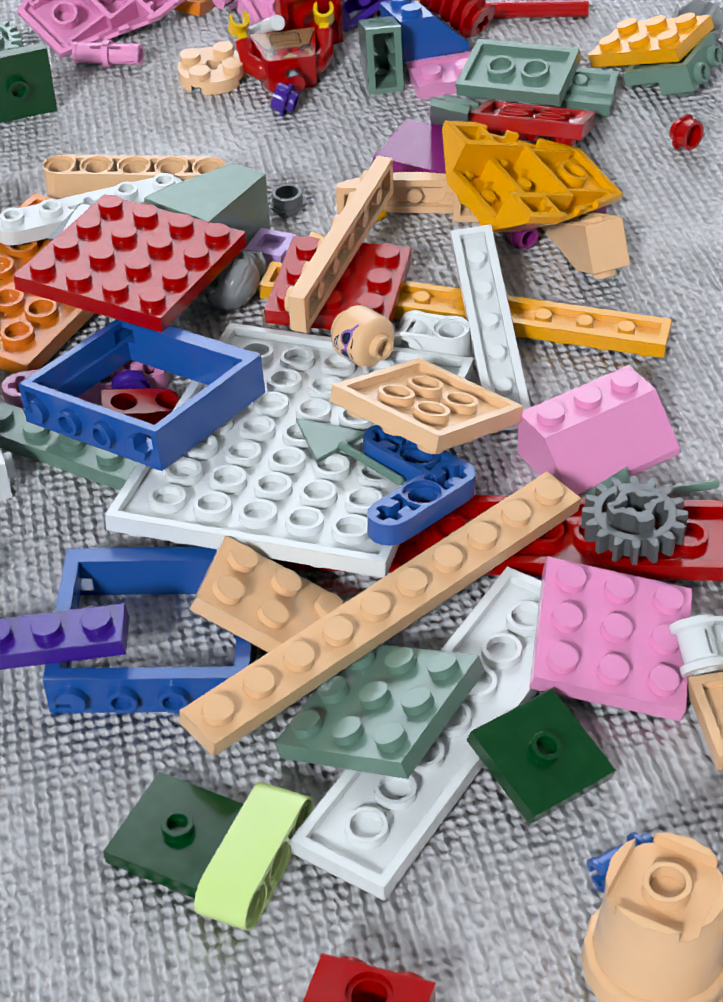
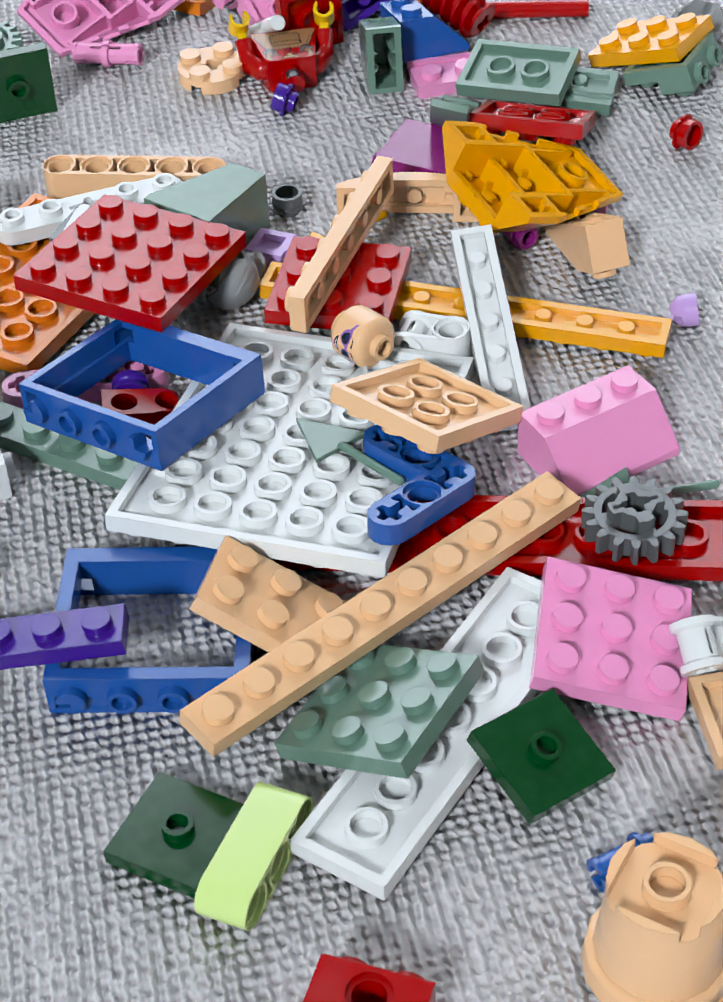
(685, 310): none -> lavender hinge

